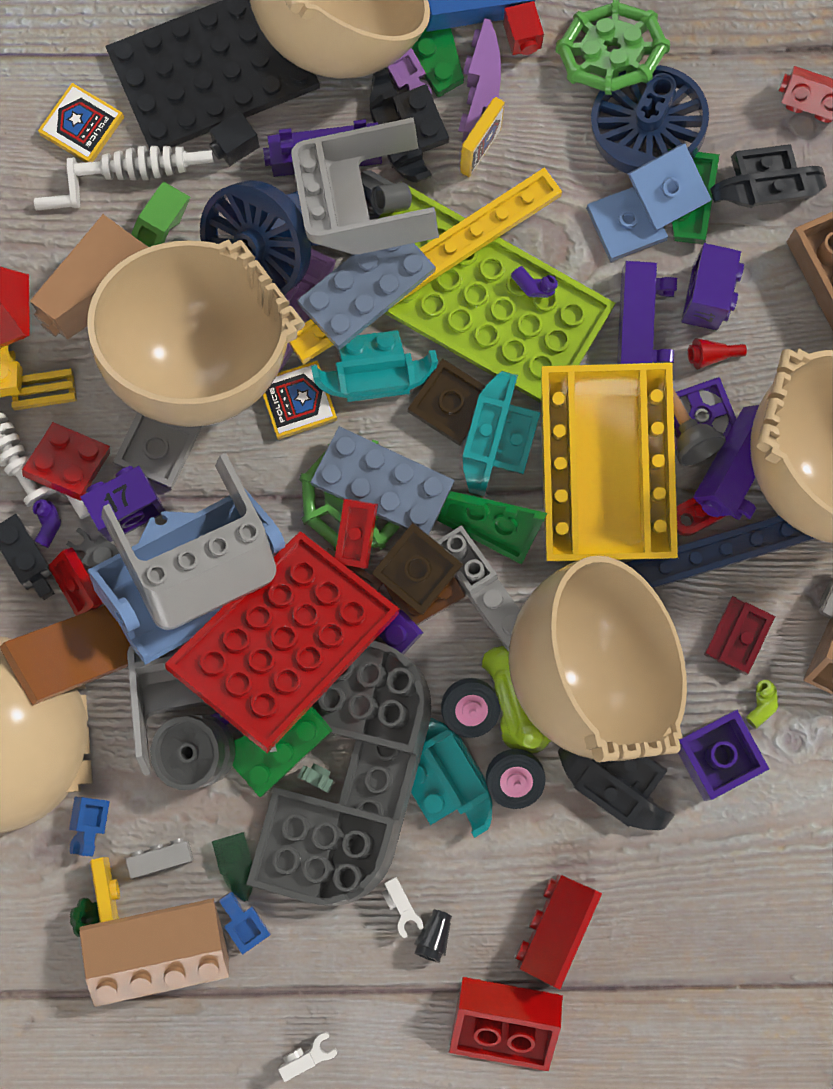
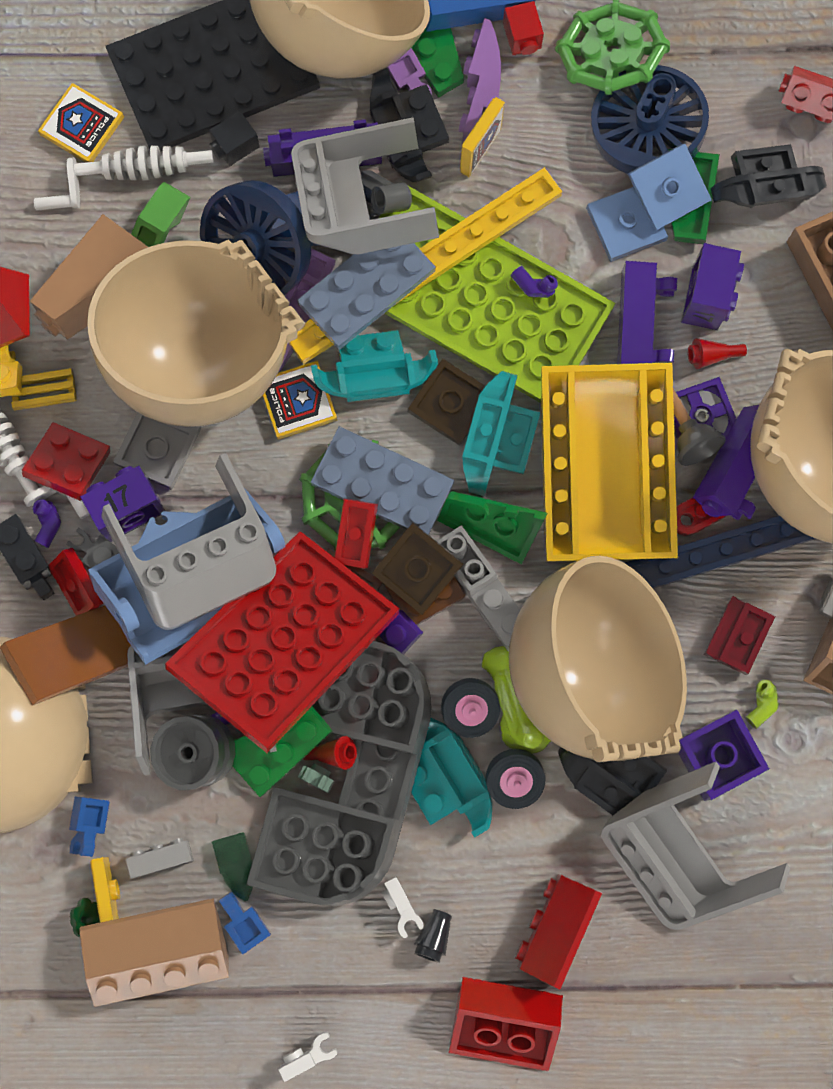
(337, 753): none -> red cone
(671, 863): none -> light grey windscreen

